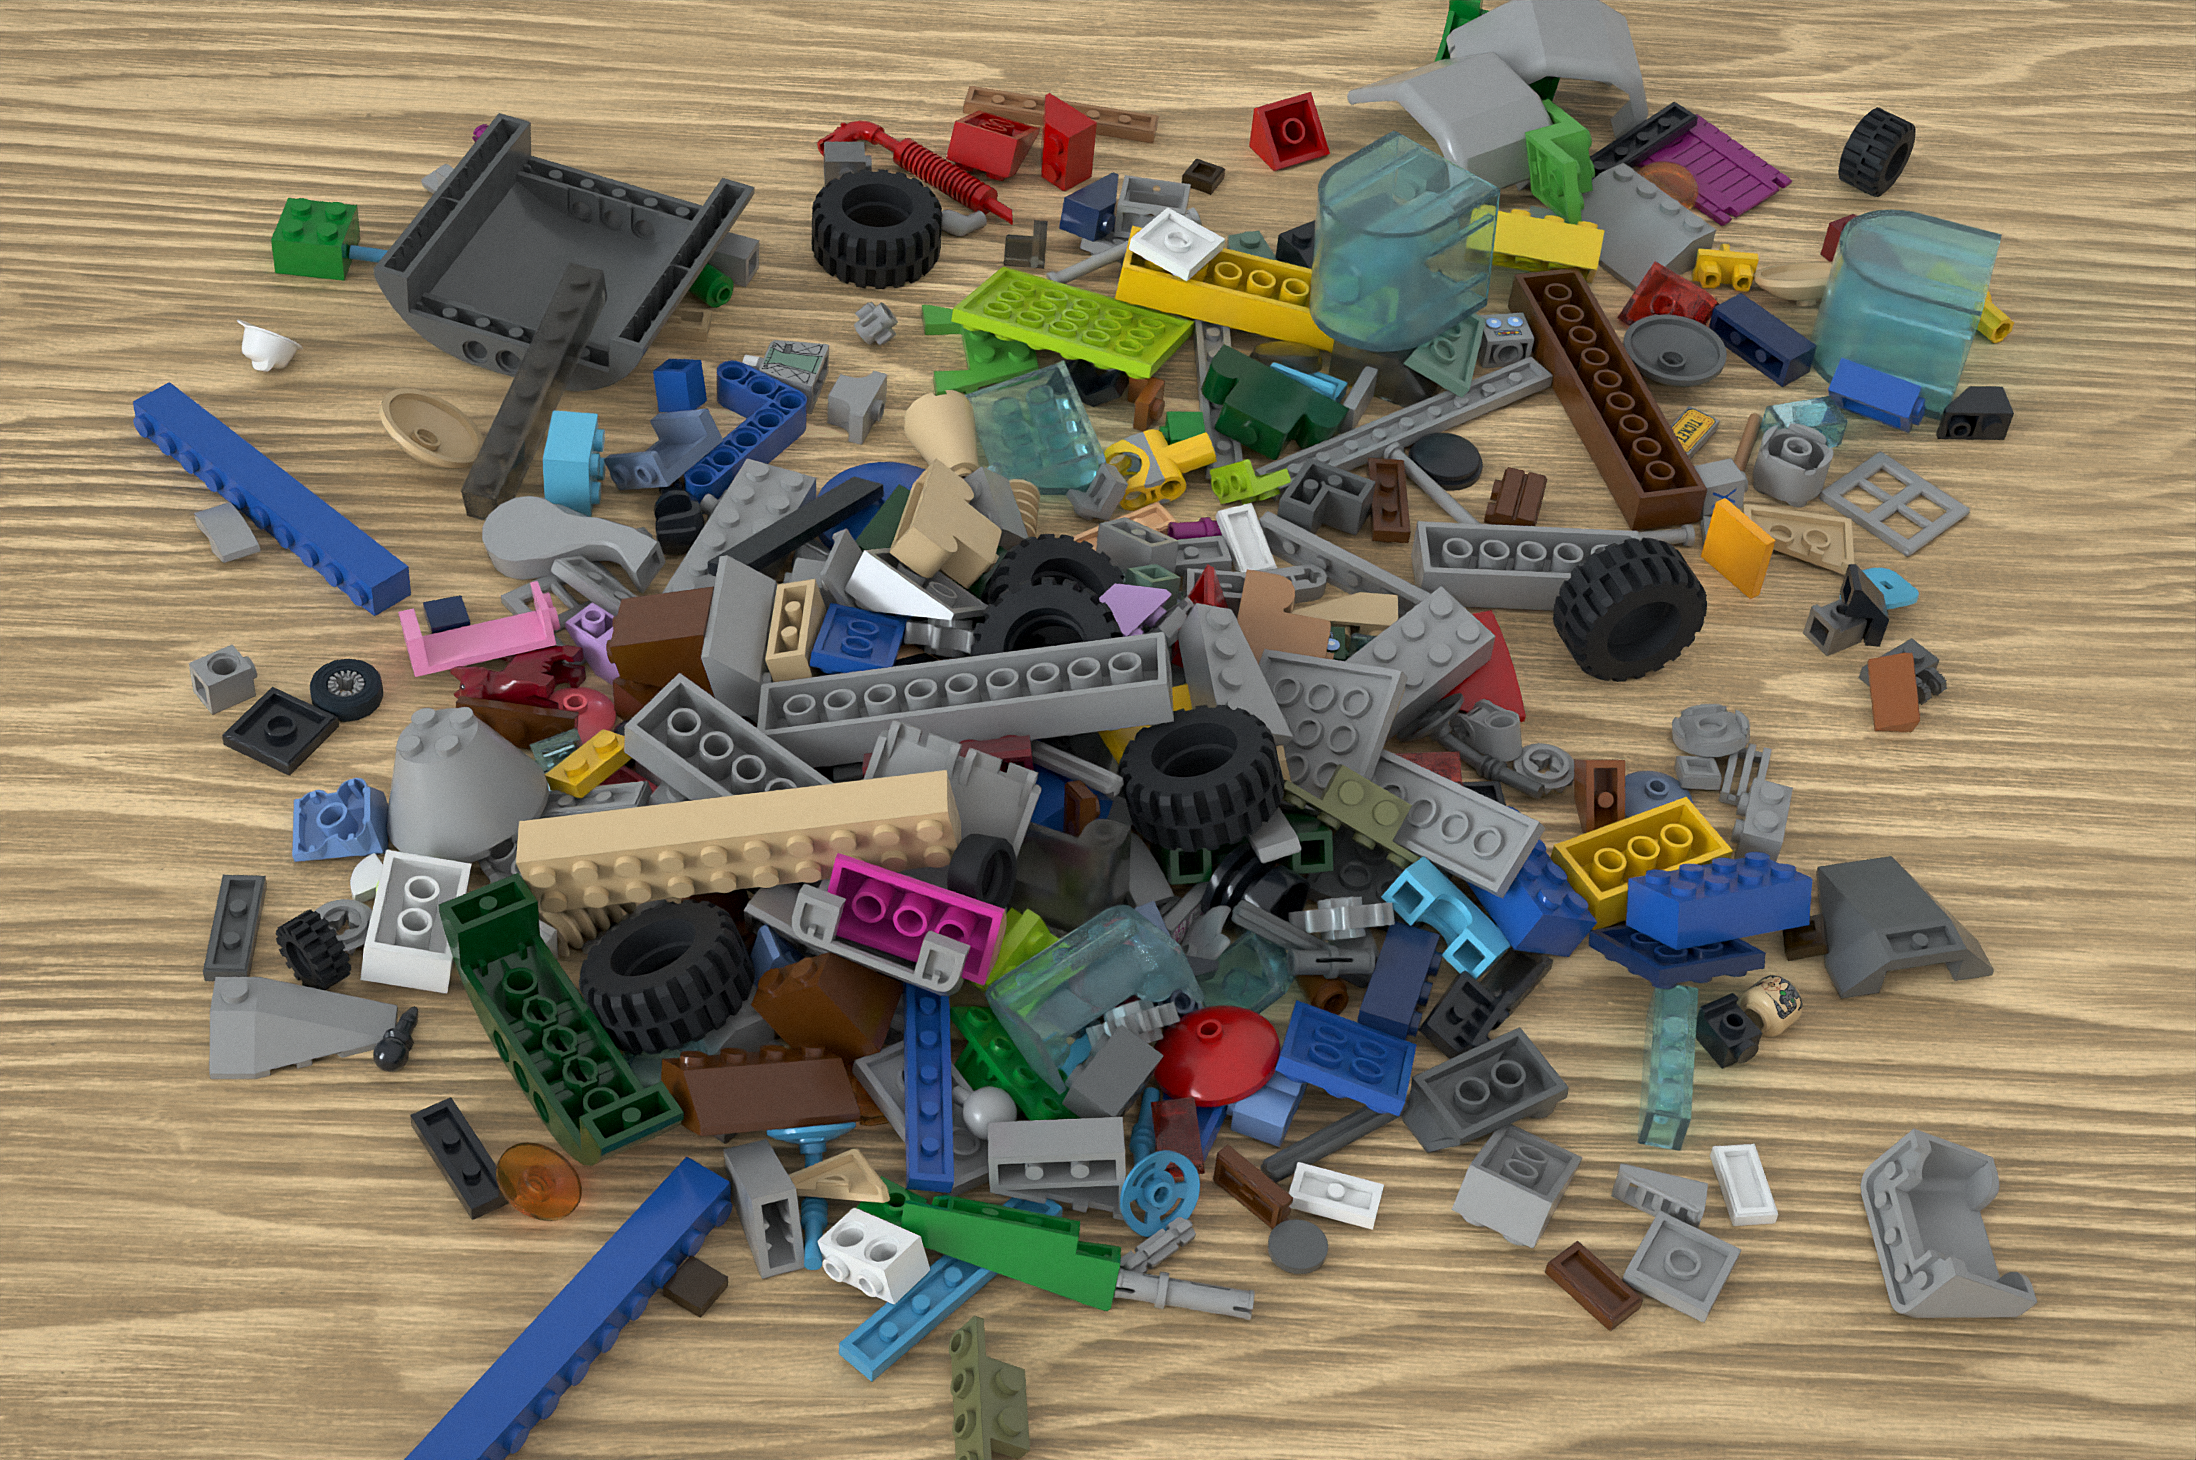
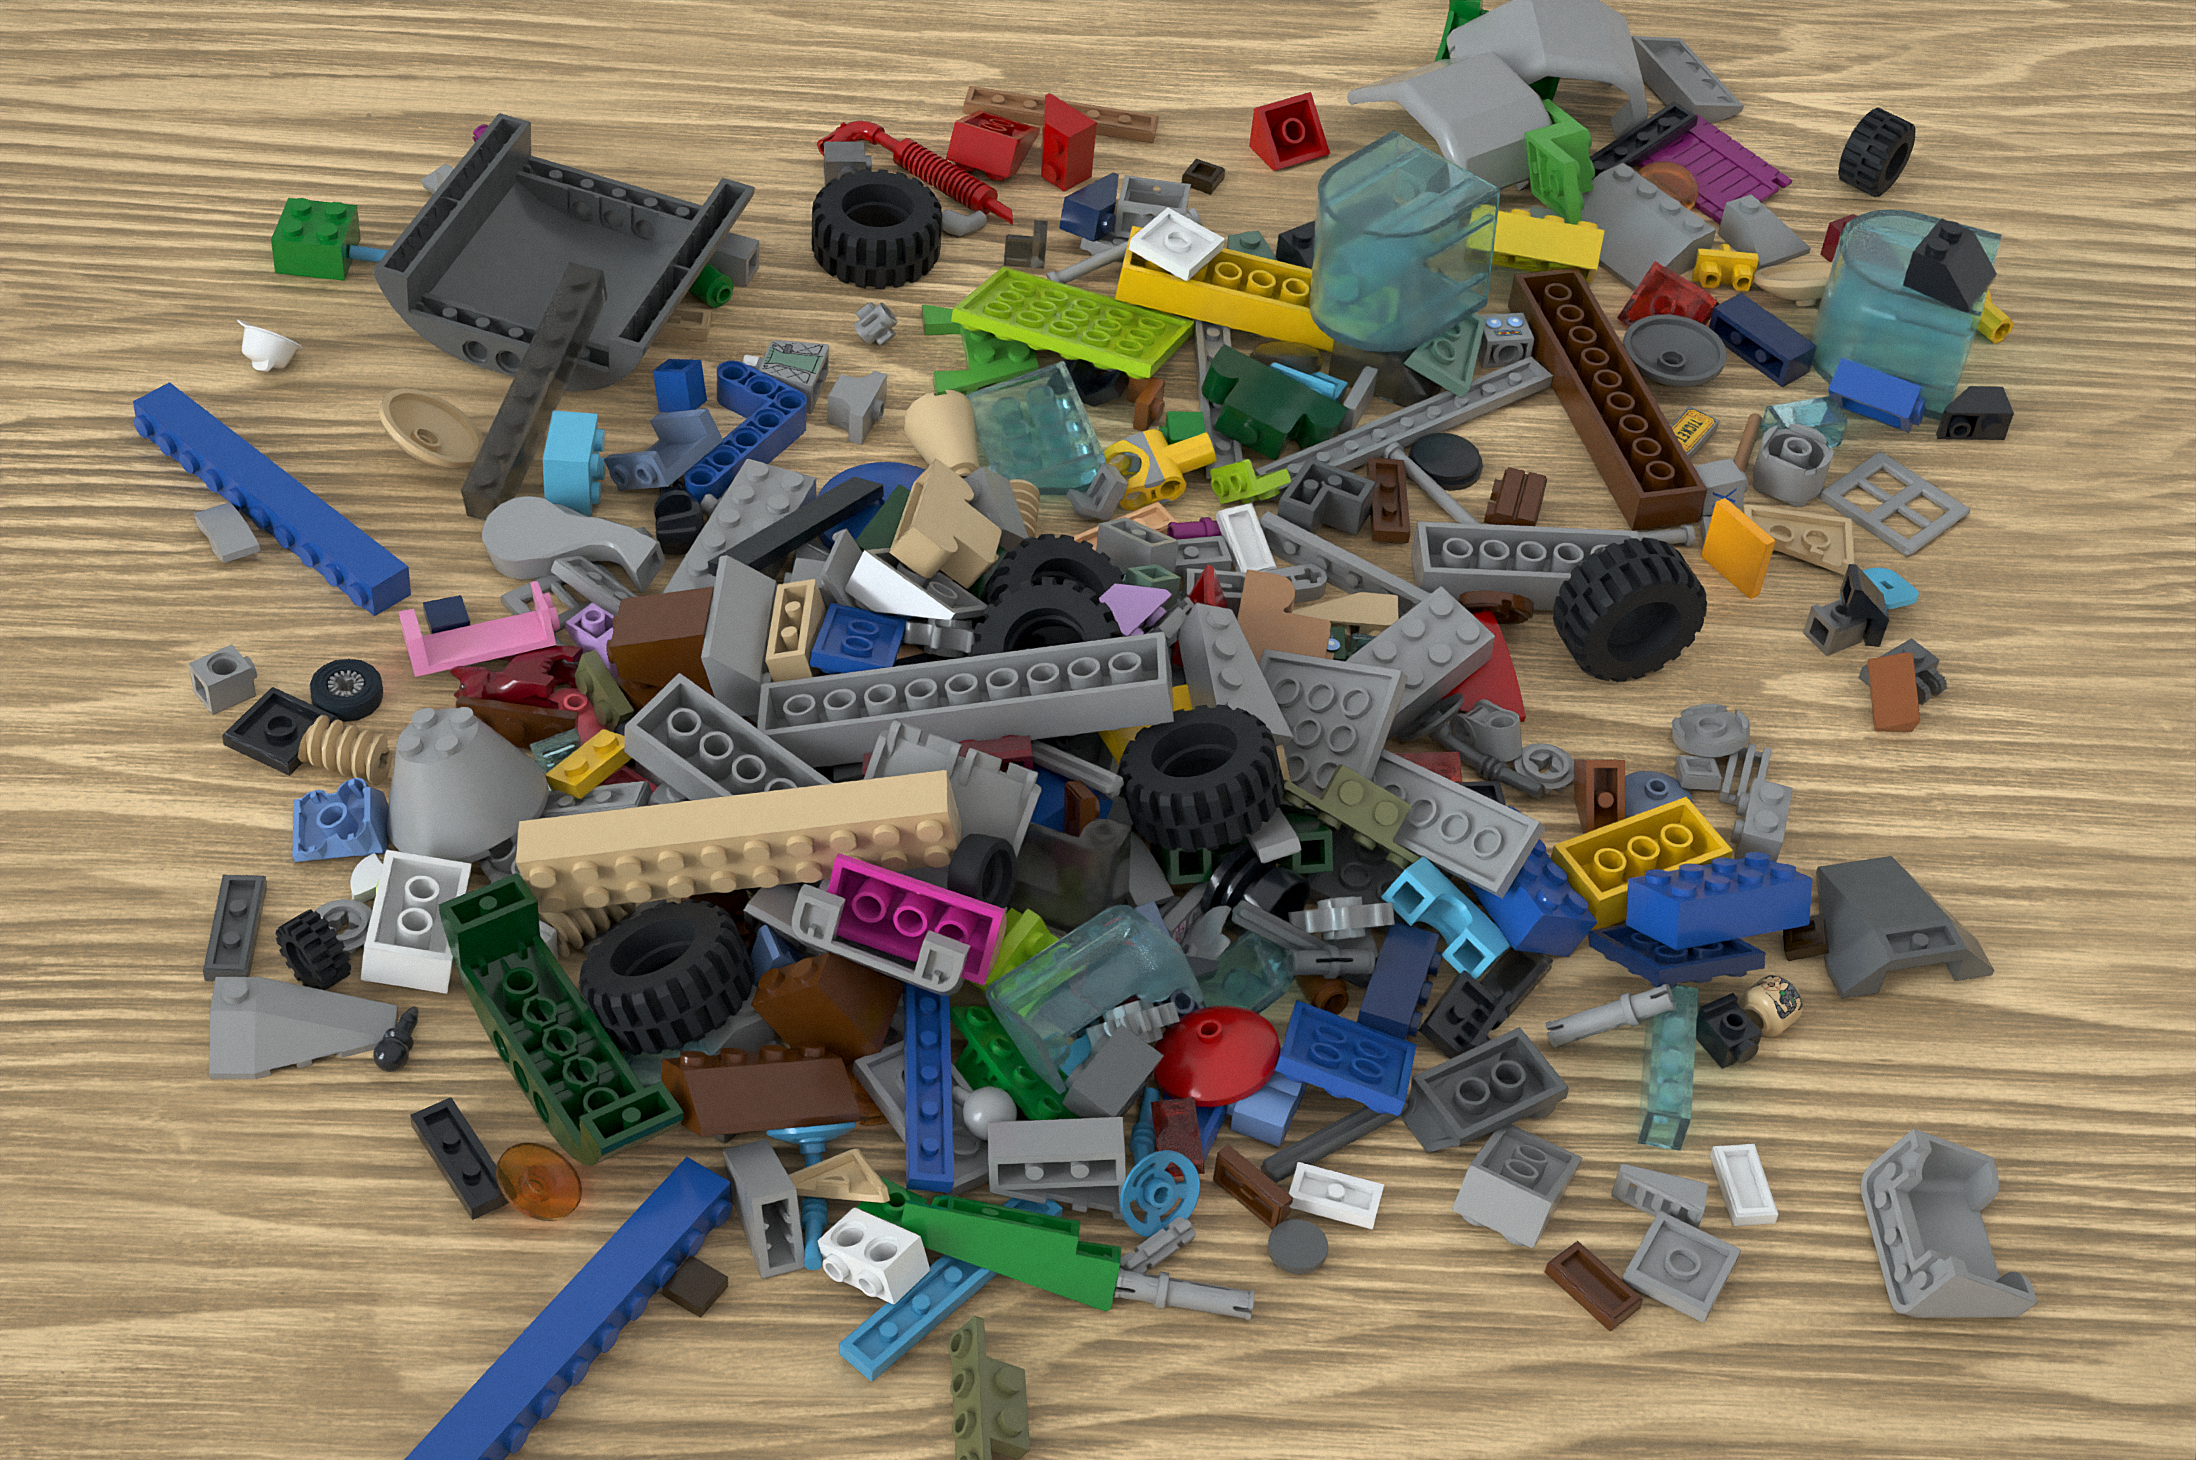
(346, 751): none -> tan piece
(602, 691): none -> olive plate
(1506, 606): none -> reddish brown tile
(1627, 1010): none -> light grey pin
(1683, 78): none -> light grey slope
(1755, 229): none -> light grey slope
(1950, 266): none -> black slope

